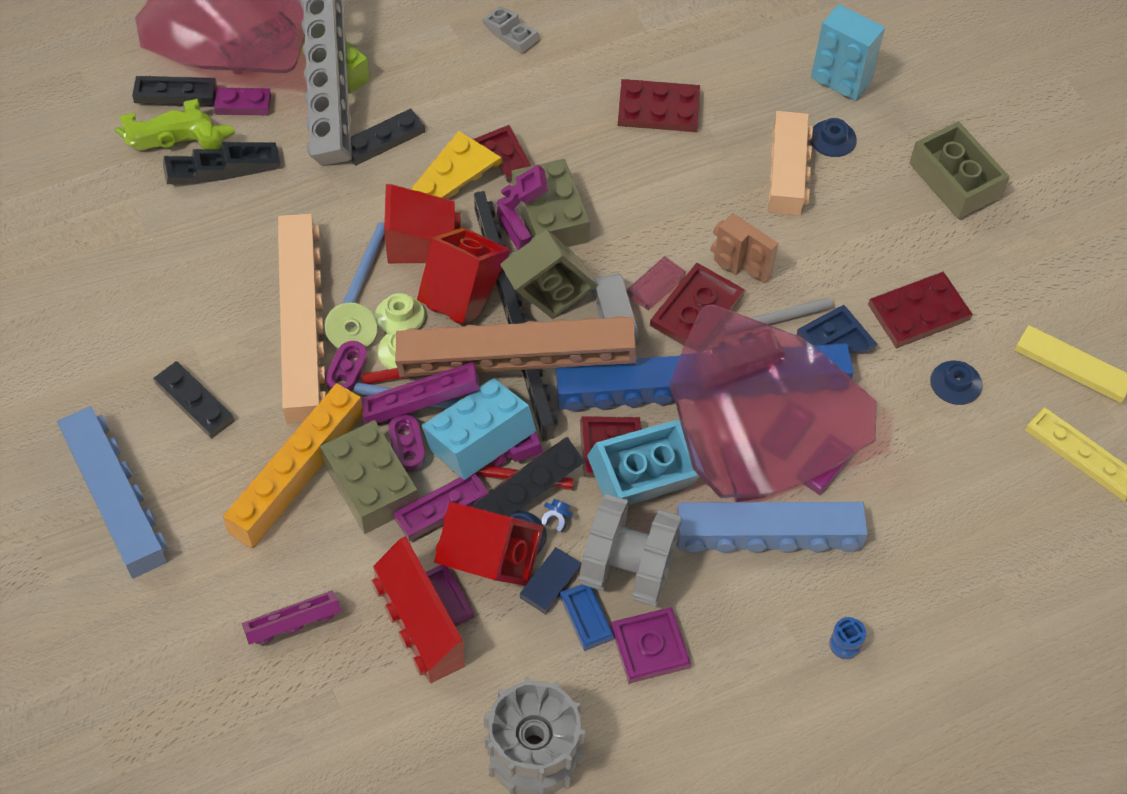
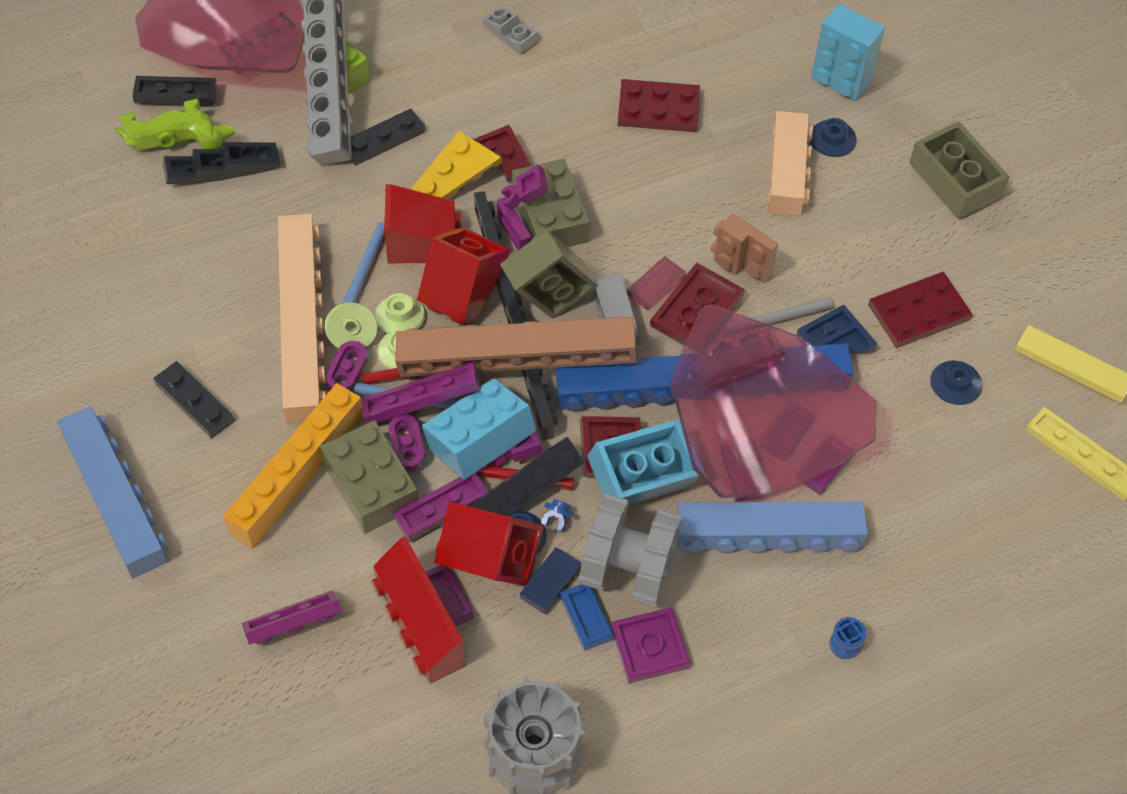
(242, 101): magenta plate -> none

